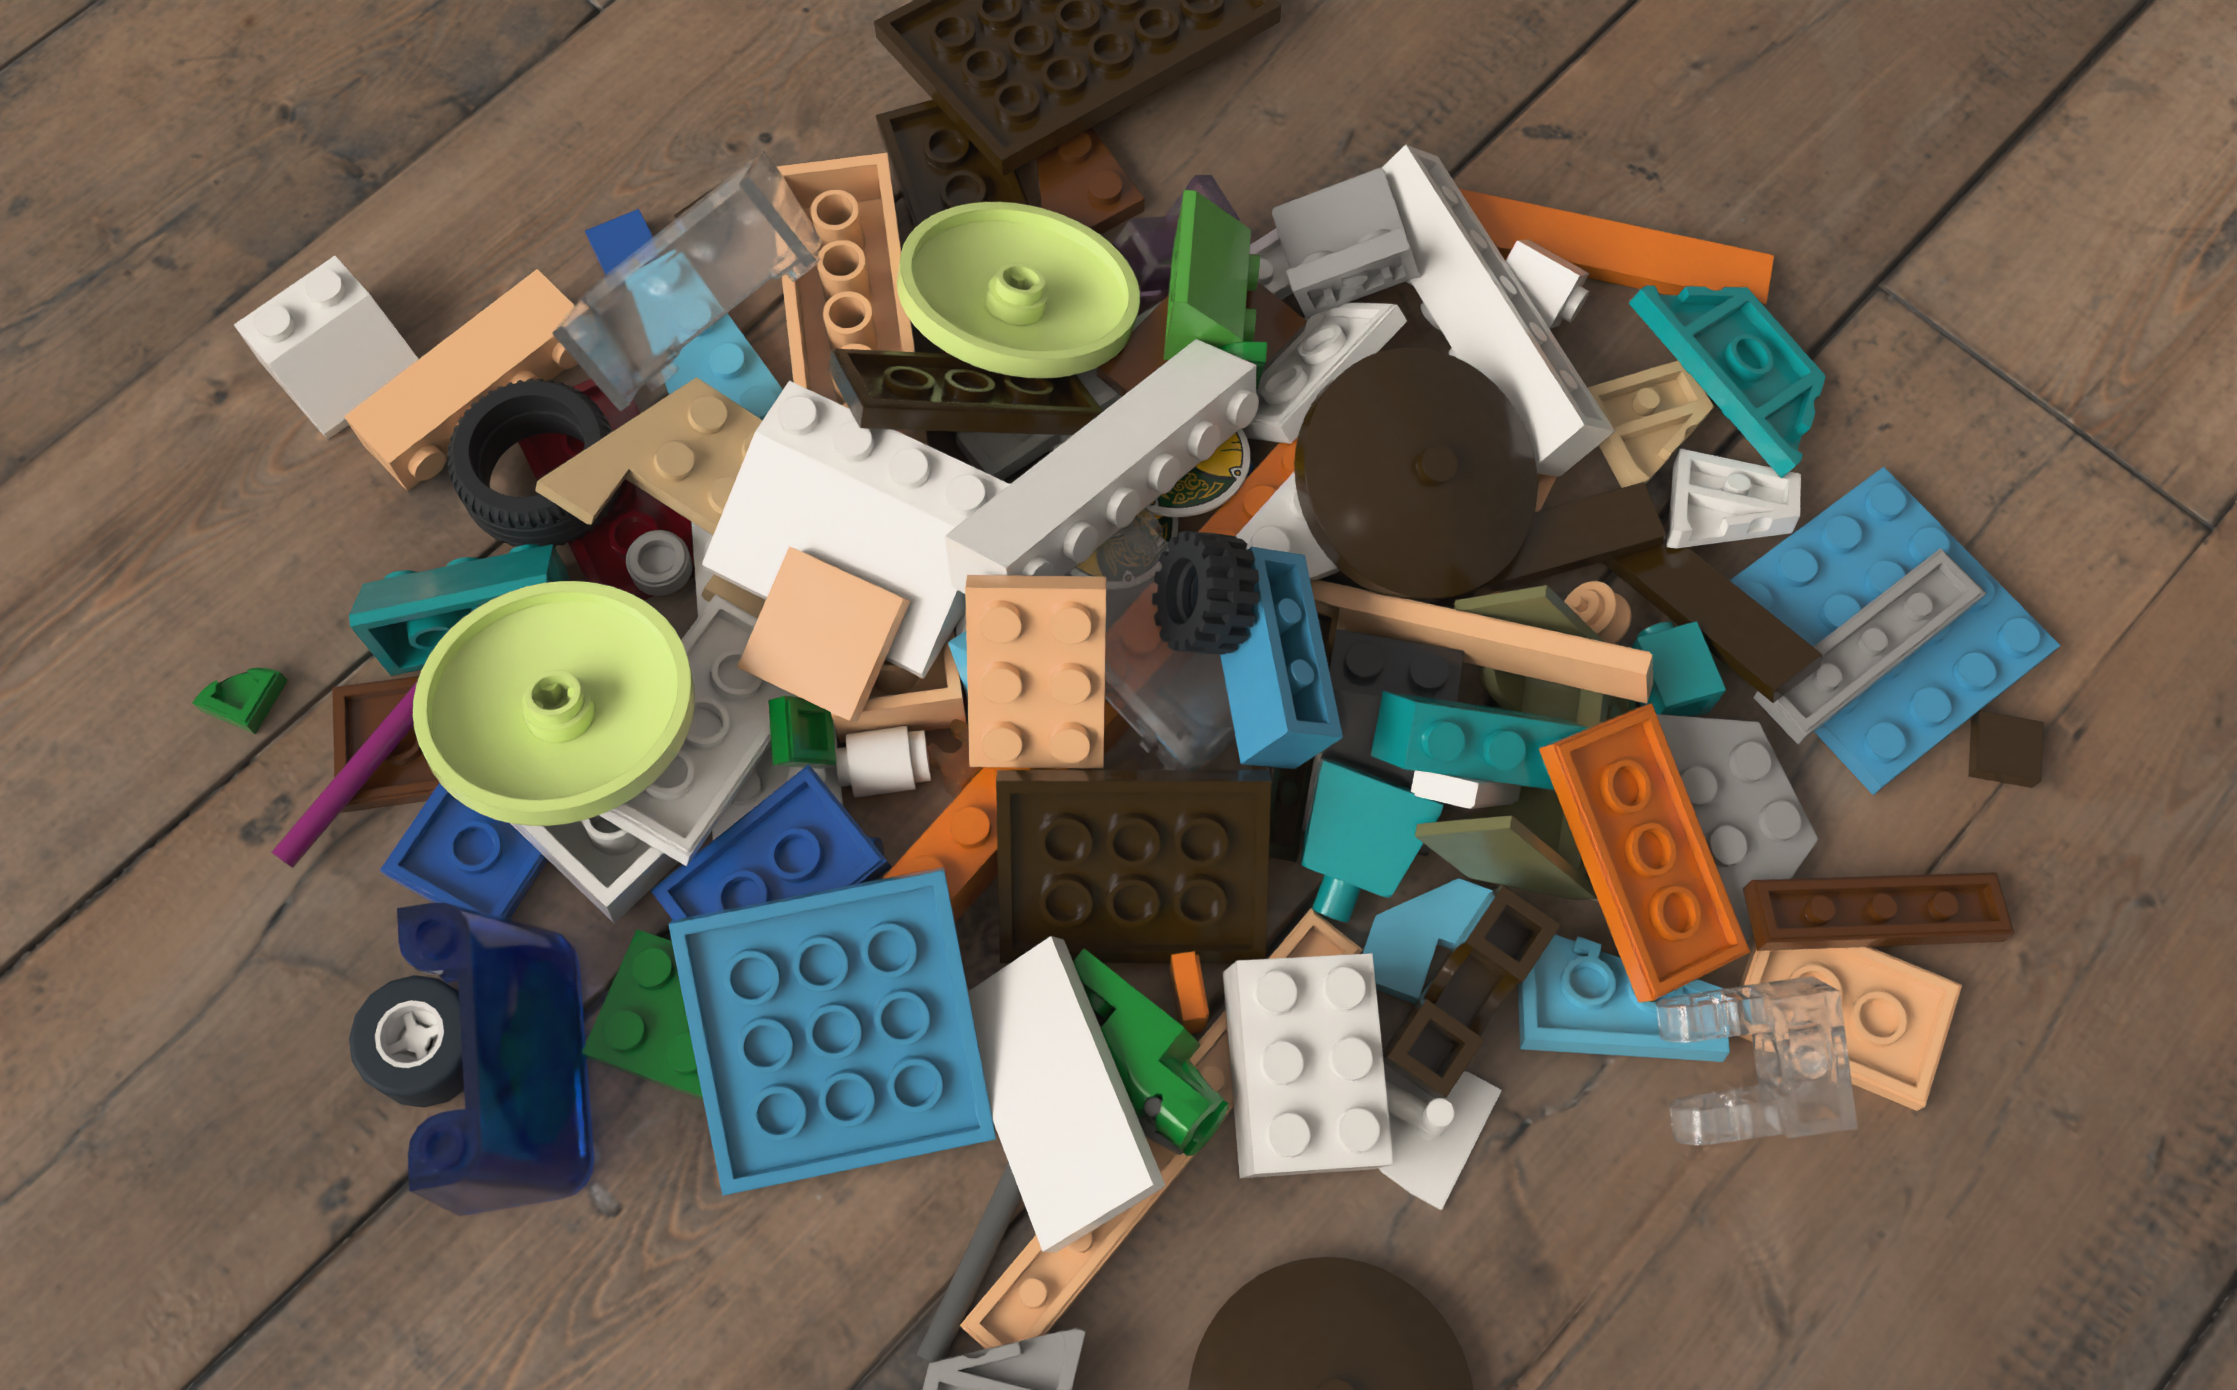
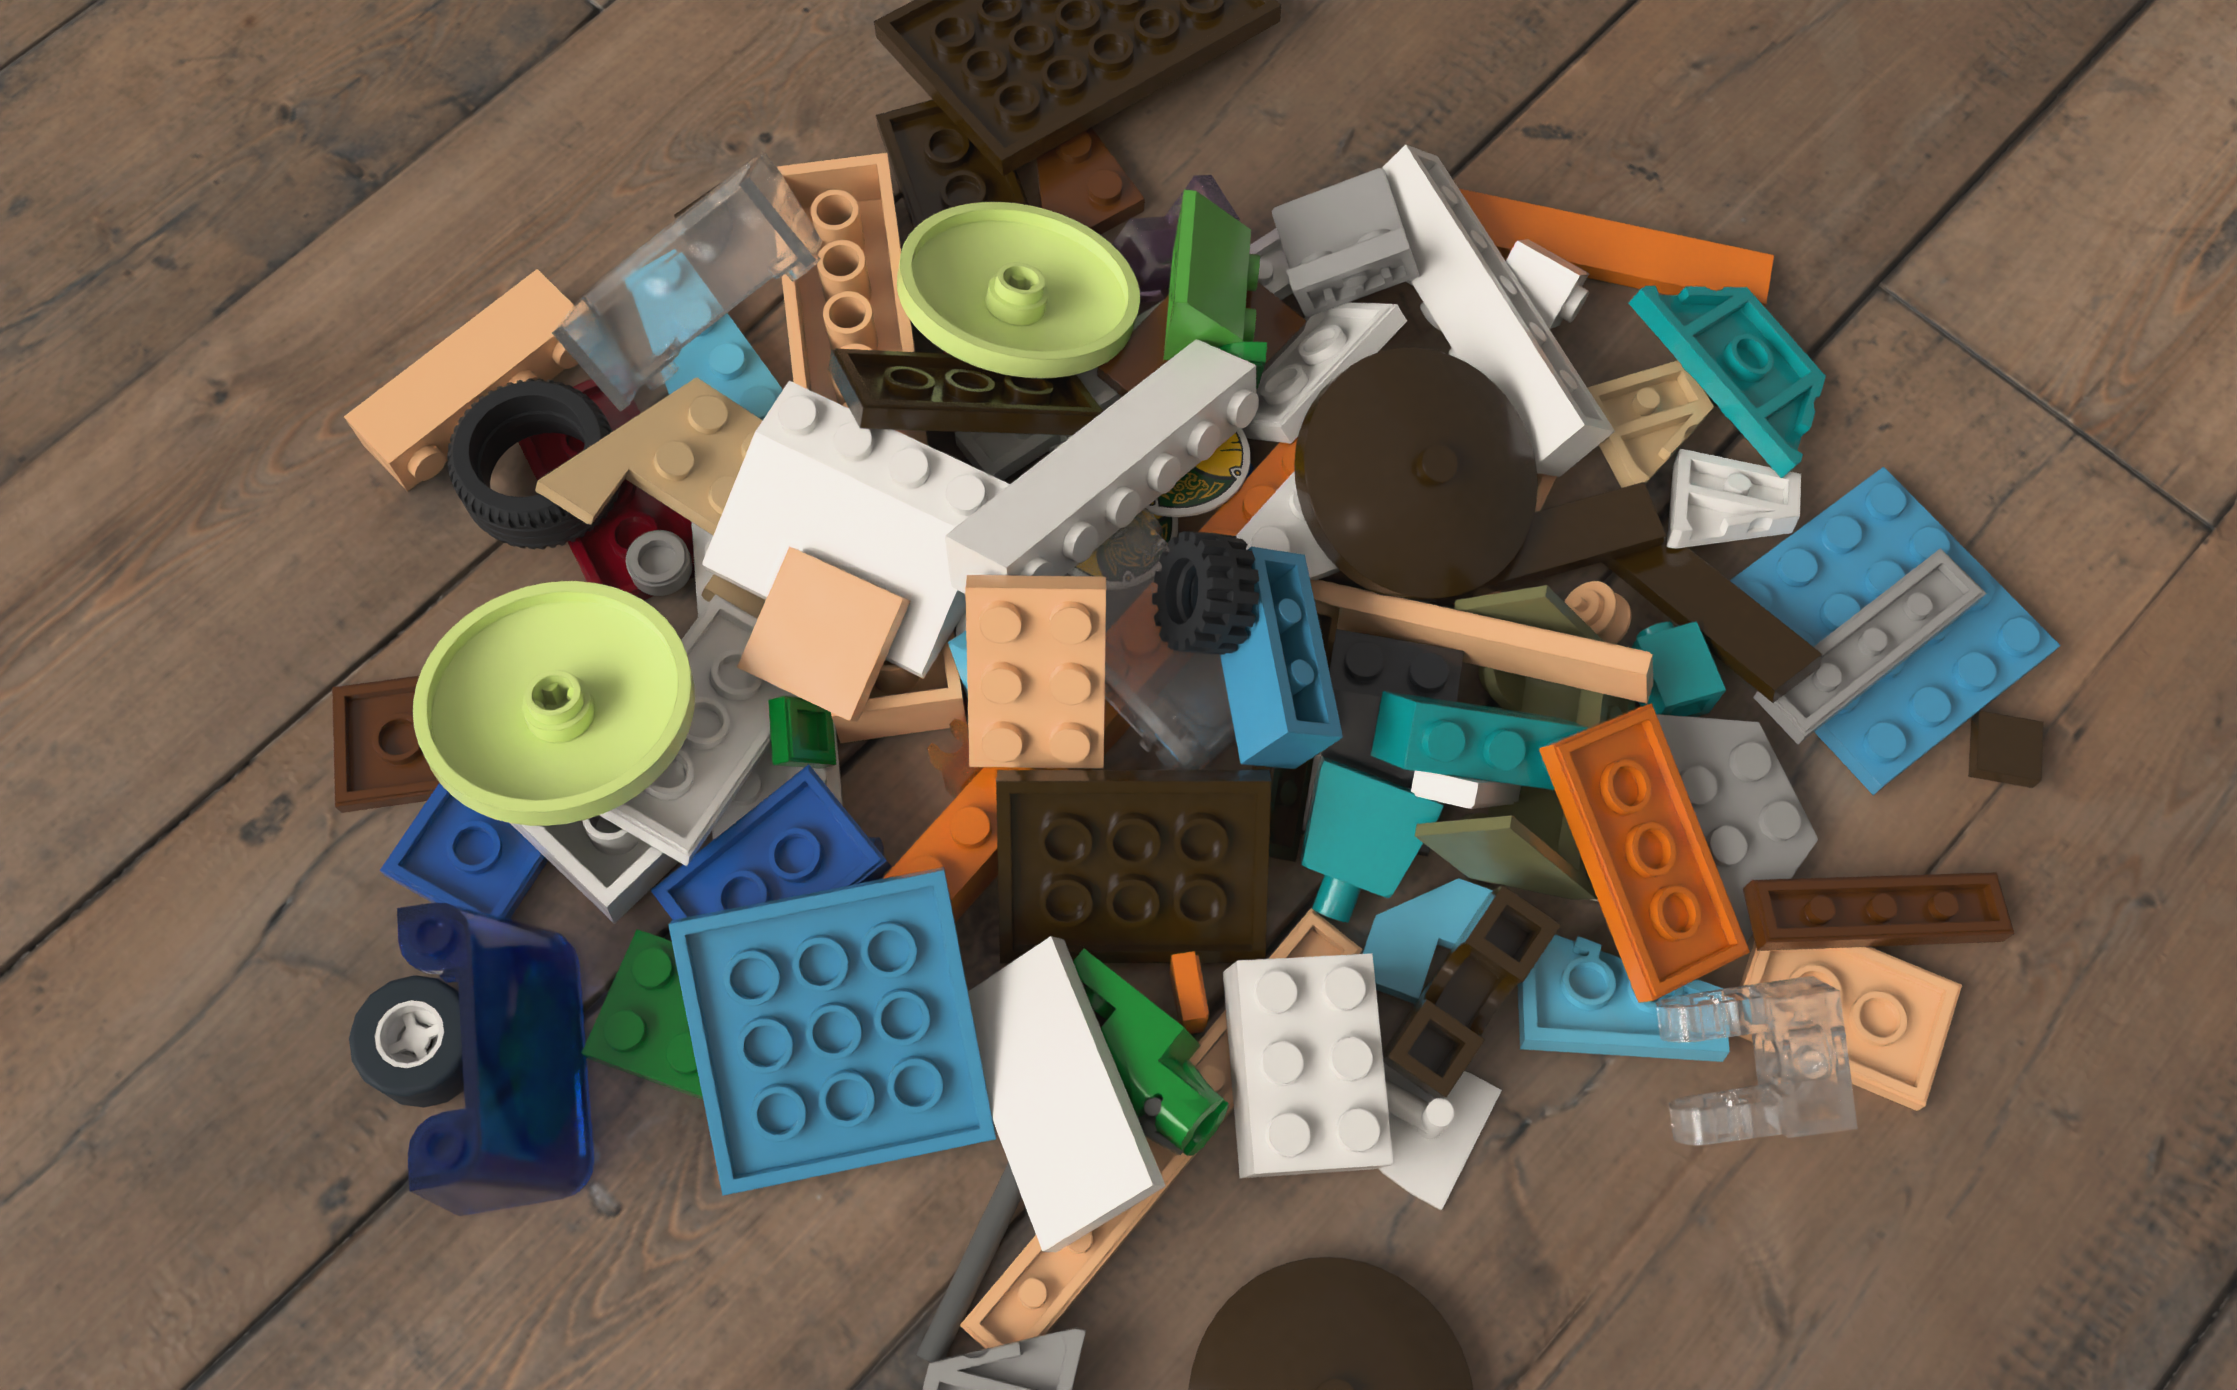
(242, 698): green tile -> none
(326, 344): white slope -> none
(347, 782): magenta bar -> none
(413, 610): teal slope -> none
(618, 239): blue tile -> none
(883, 761): white brick -> none

